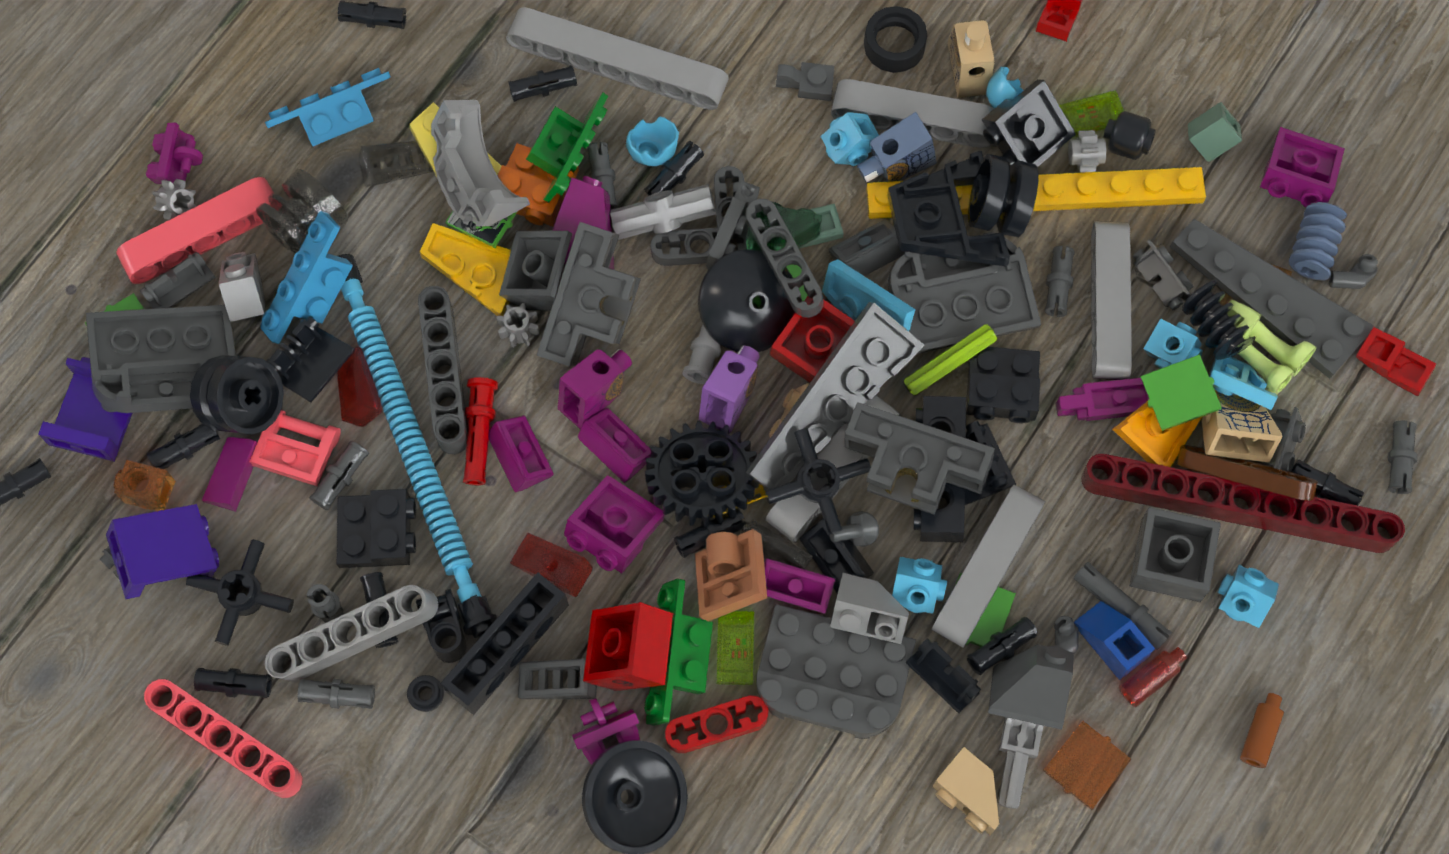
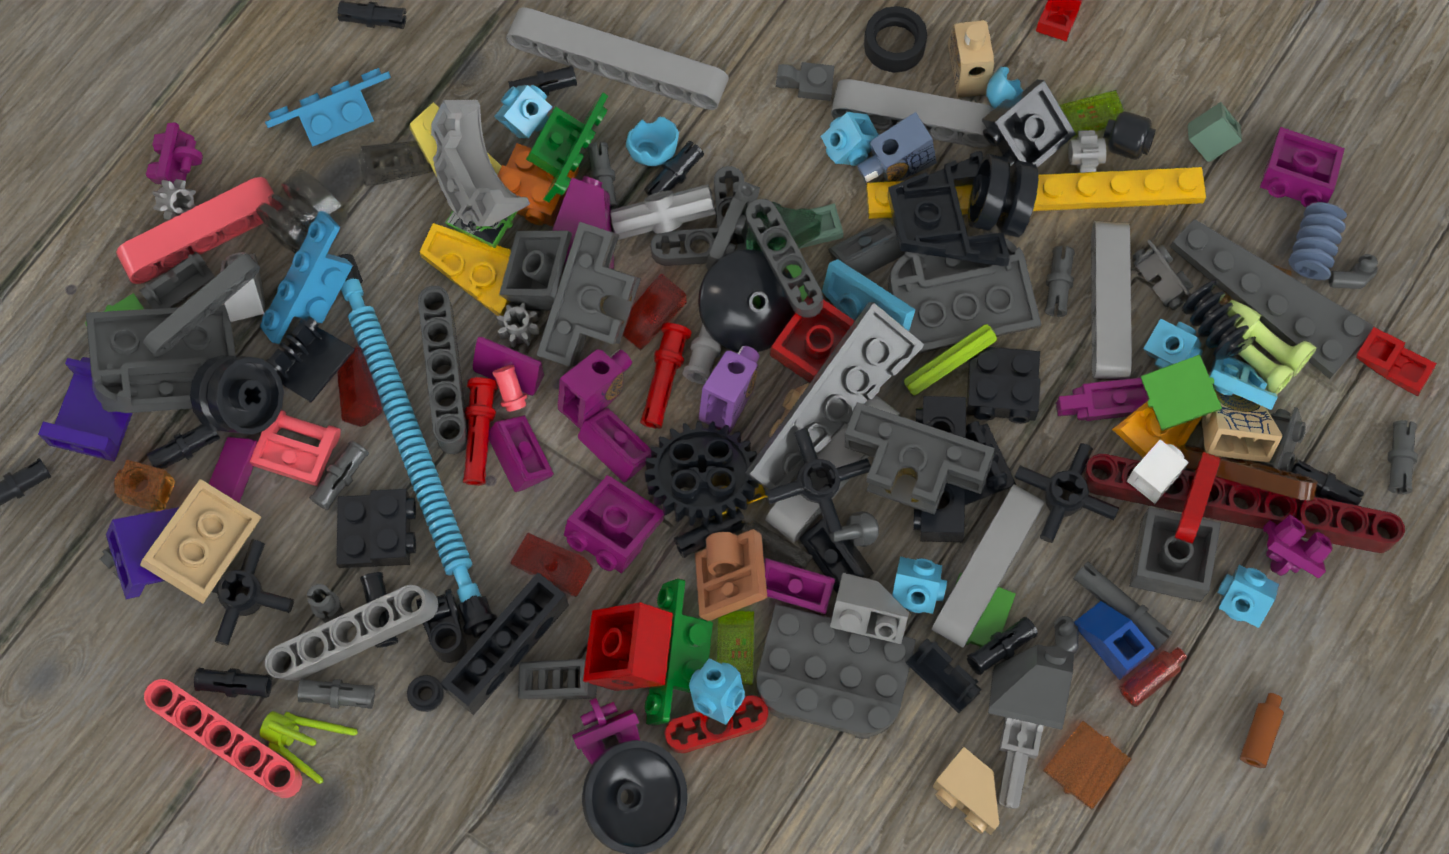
(200, 541): none -> tan plate
(201, 305): none -> dark grey beam
(282, 731): none -> lime plant
(492, 356): none -> magenta slope
(510, 388): none -> coral pin
(524, 110): none -> medium azure brick
(655, 306): none -> clear red slope
(667, 362): none -> red pin
(717, 690): none -> medium azure brick
(1071, 481): none -> black bar
(1158, 470): none -> white brick
(1197, 497): none -> red beam
(1292, 552): none -> magenta hips

